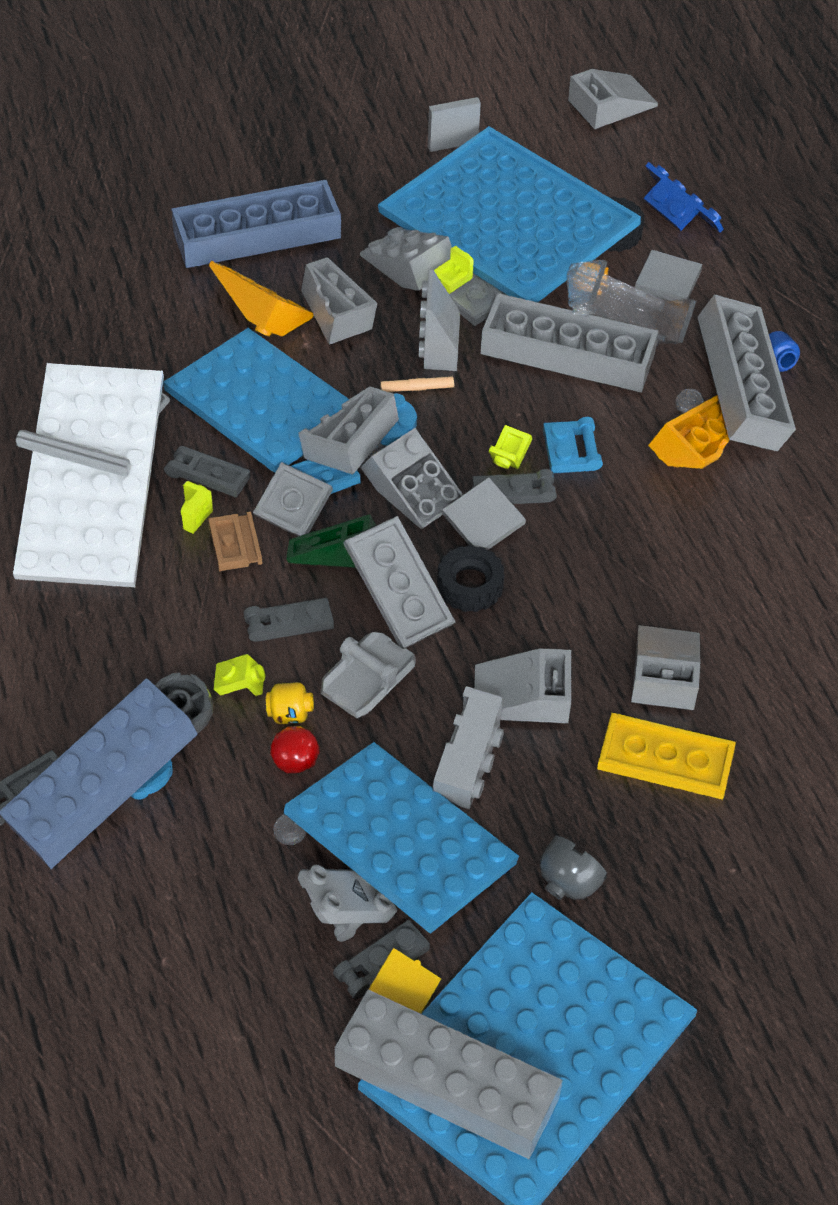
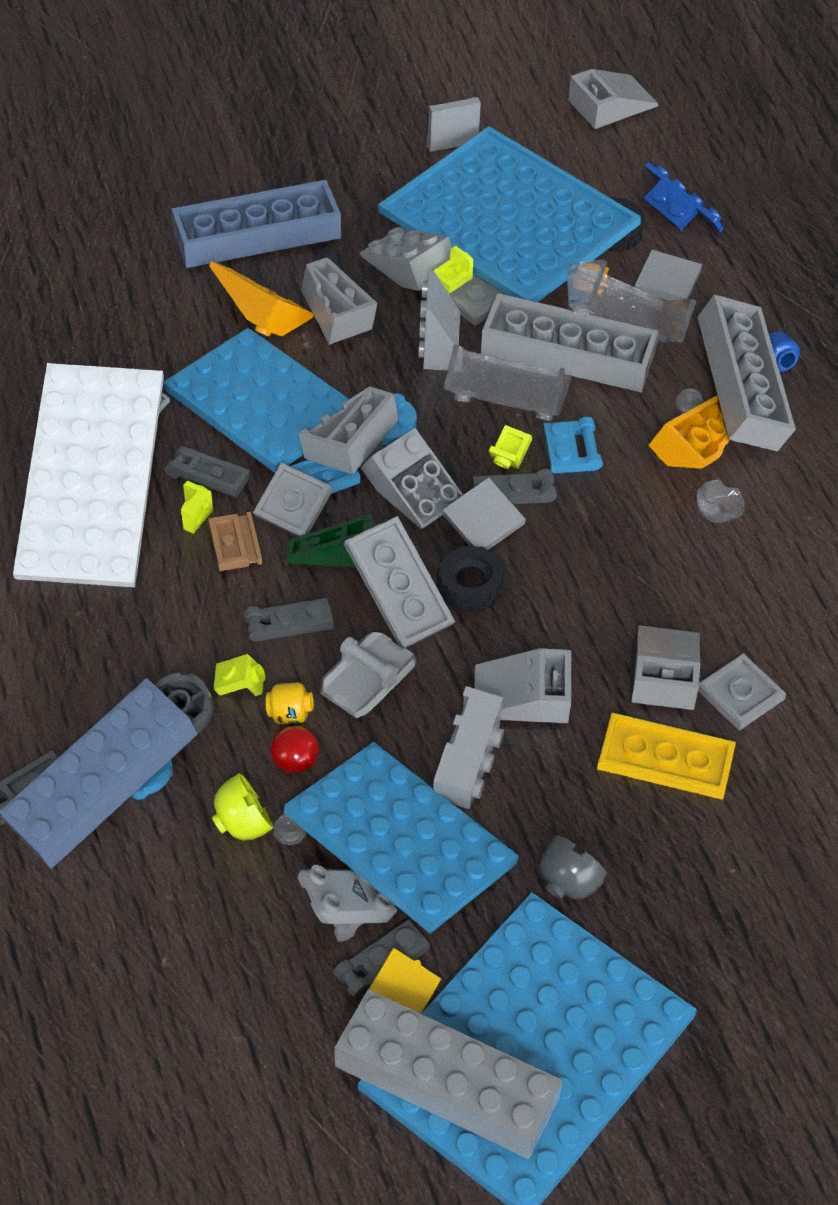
(73, 452): light grey axle -> none
(240, 810): none -> neon yellow cylinder
(417, 384): light nougat piece -> none
(507, 383): none -> clear windscreen
(719, 503): none -> clear hair
(741, 691): none -> light grey tile

